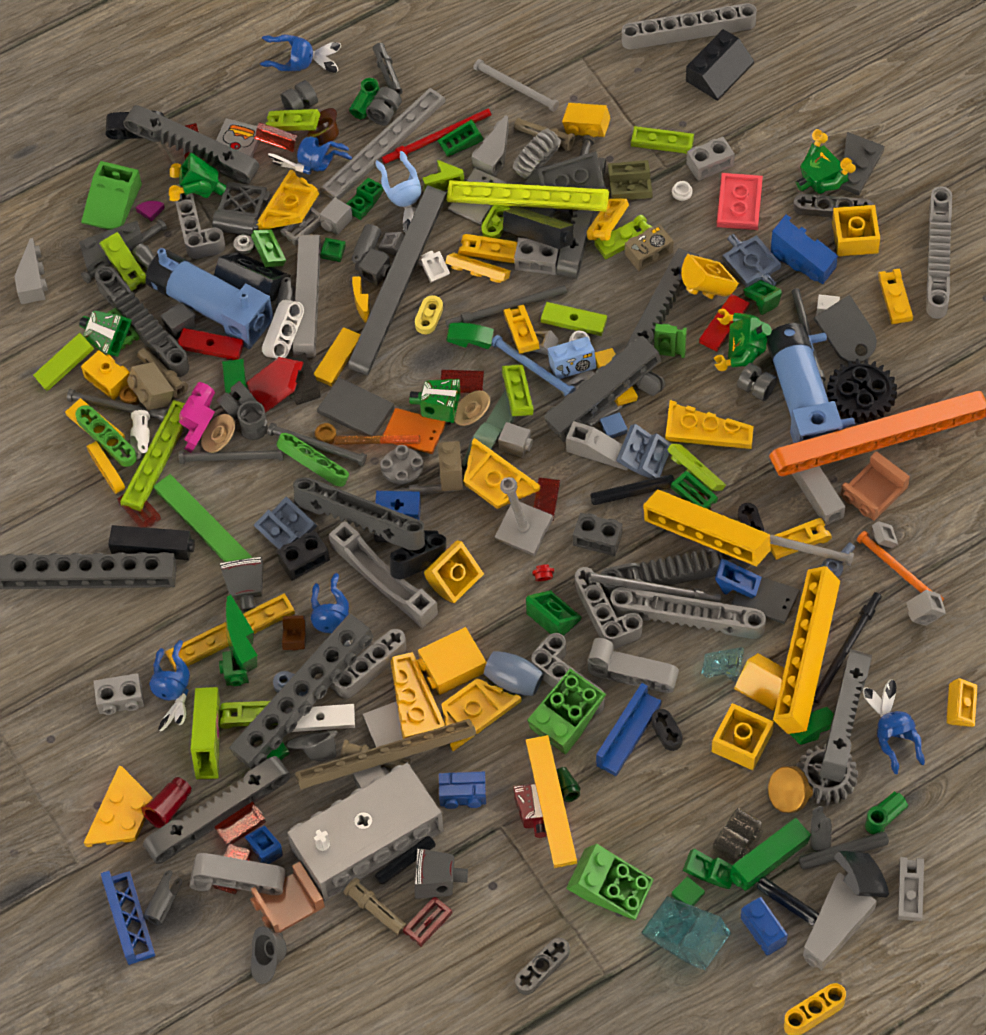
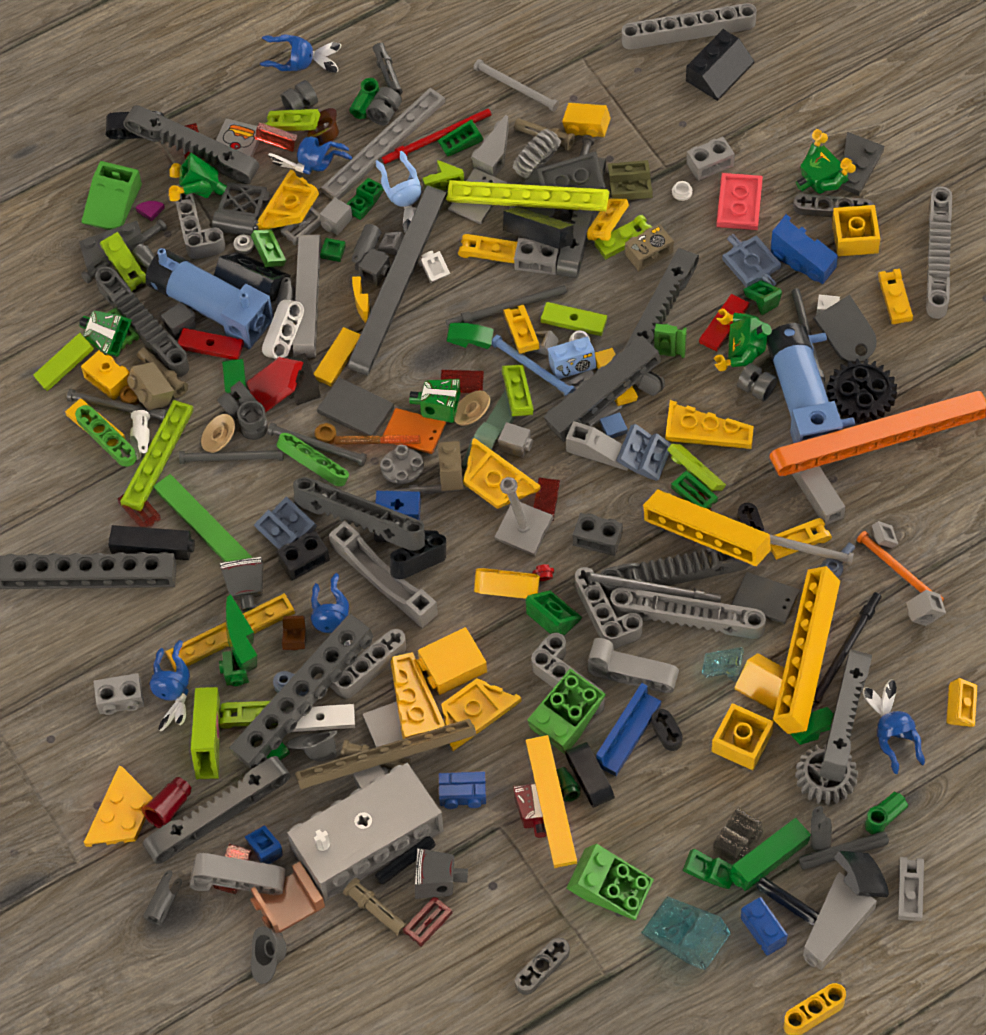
(28, 275): light grey slope -> none
(105, 467): yellow beam -> none
(118, 915): blue fence -> none
(197, 414): dark pink plate -> none
(240, 824): clear red tile -> none
(428, 316): light yellow plate -> none
(453, 572): yellow brick -> none
(477, 267): yellow plate -> none
(494, 222): lime plate -> none
(505, 583): none -> yellow beam
(513, 673): sand blue piece -> none
(589, 774): none -> black beam
(631, 489): black axle -> none
(662, 140): lime tile -> none
(688, 892): green tile -> none
(707, 276): yellow brick -> none
(736, 578): blue slope -> none
(789, 789): pearl gold tile -> none
(875, 487): nougat panel -> none

